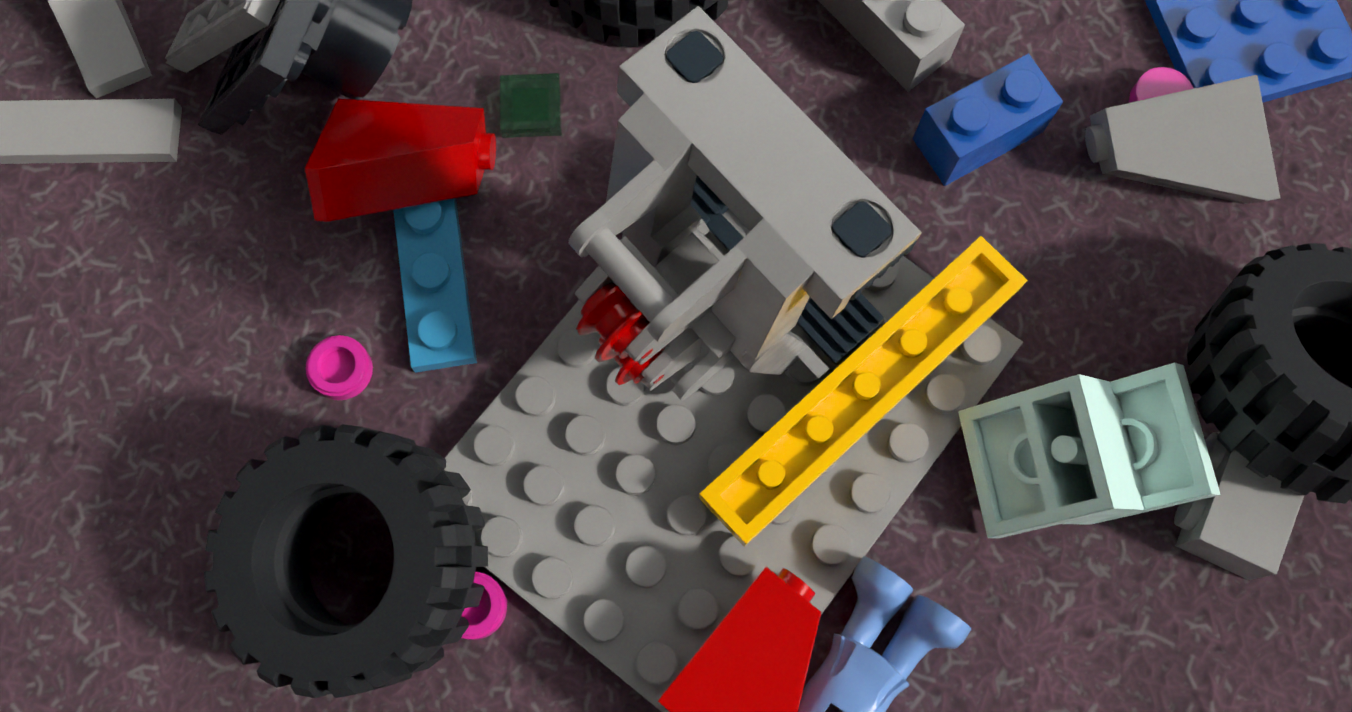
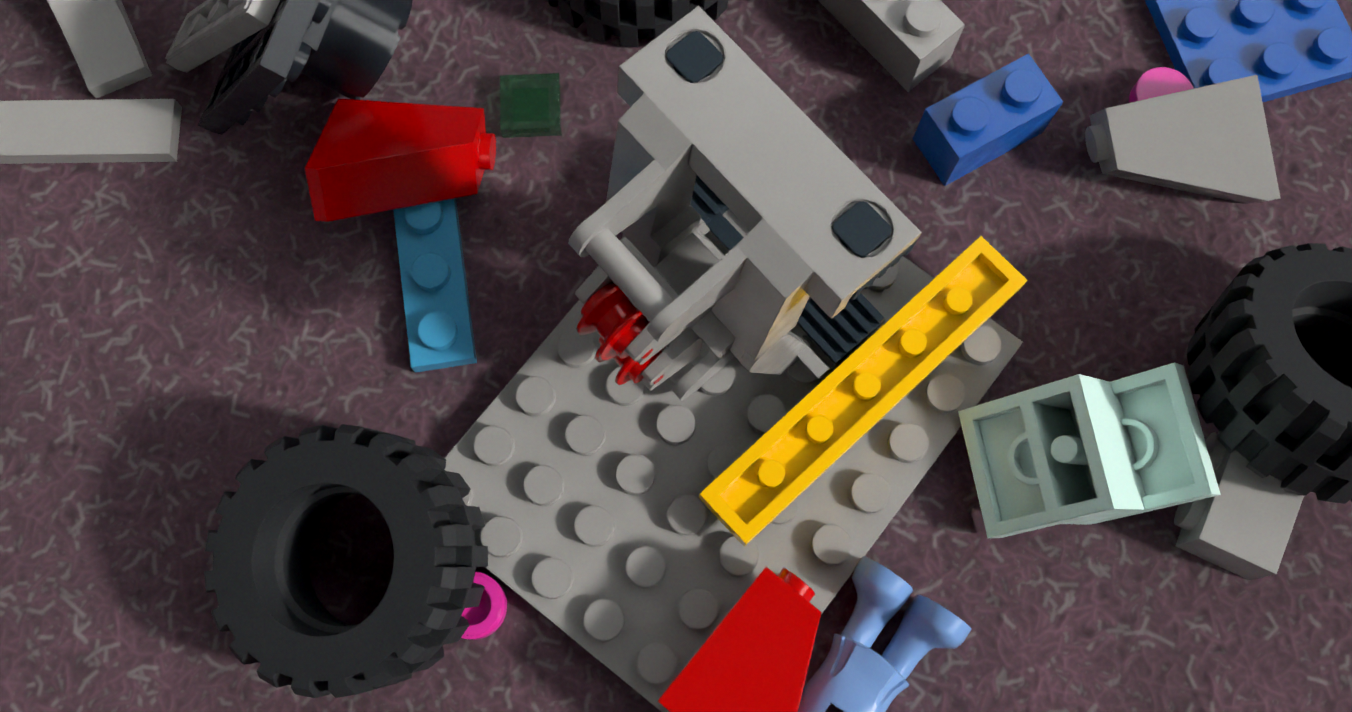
(339, 367): dark pink tile -> none

